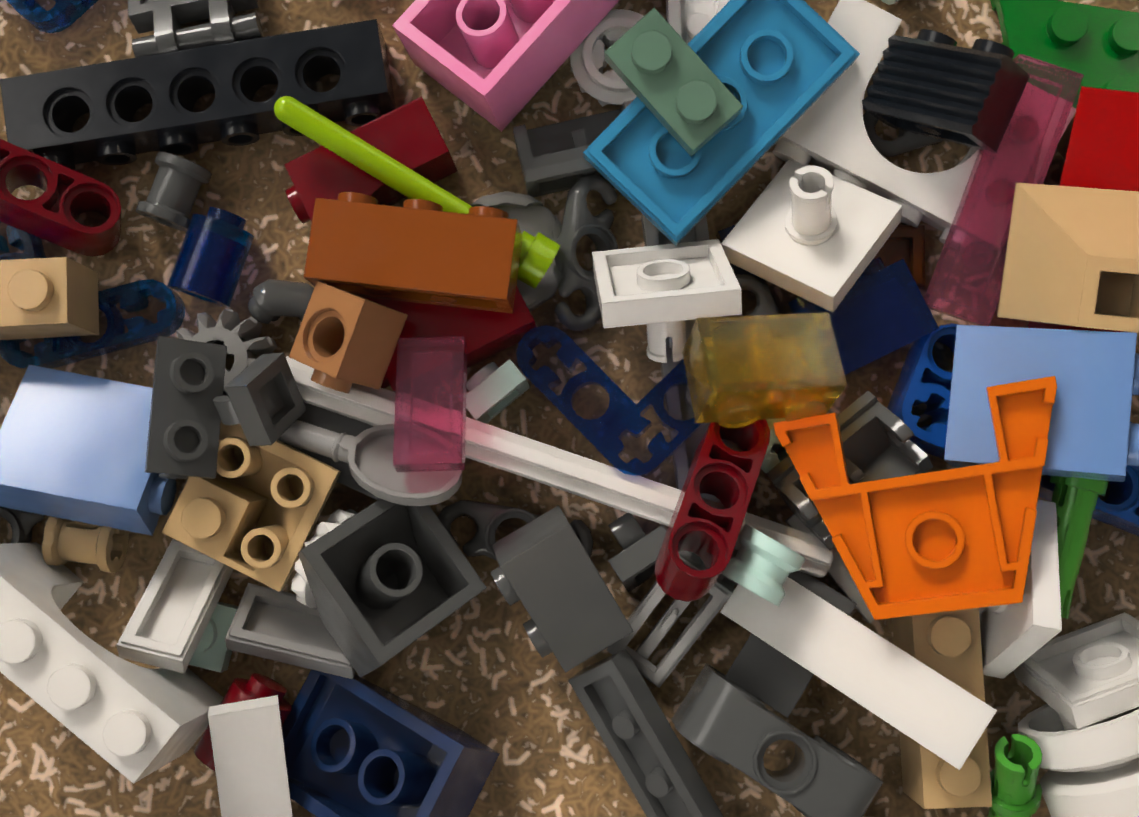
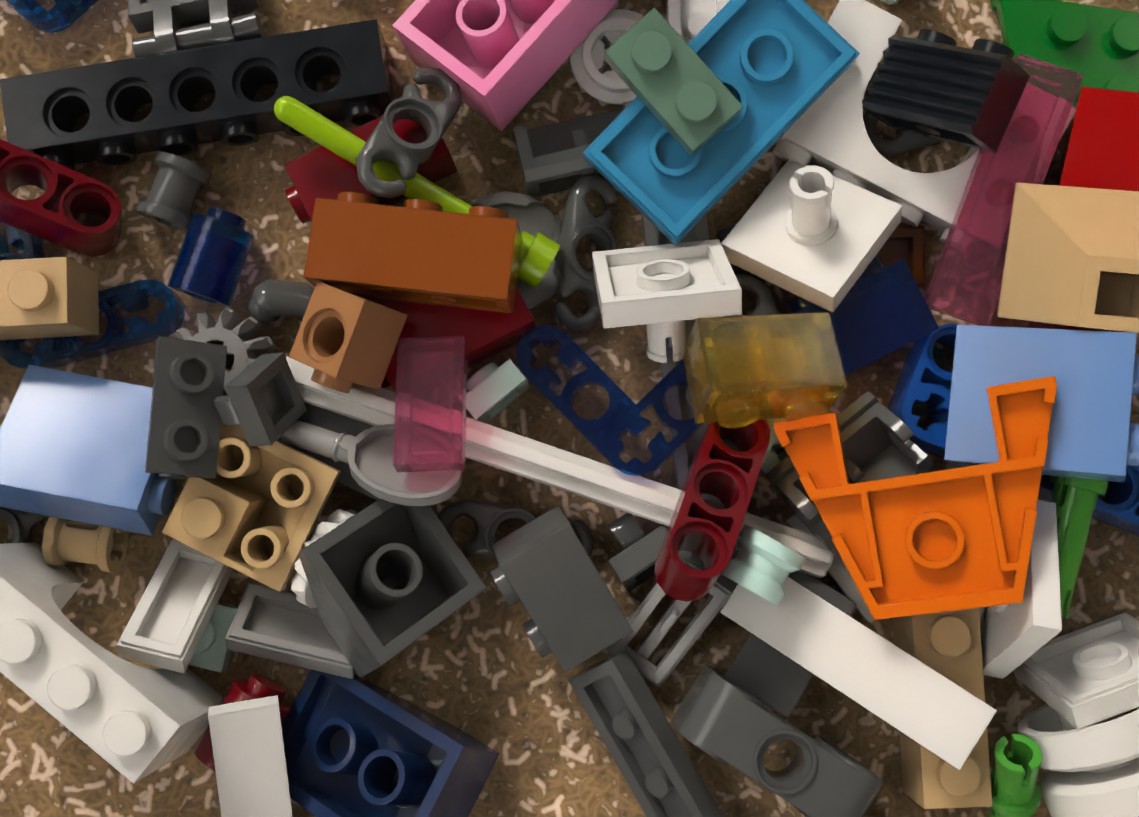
(388, 147): none -> dark grey piece

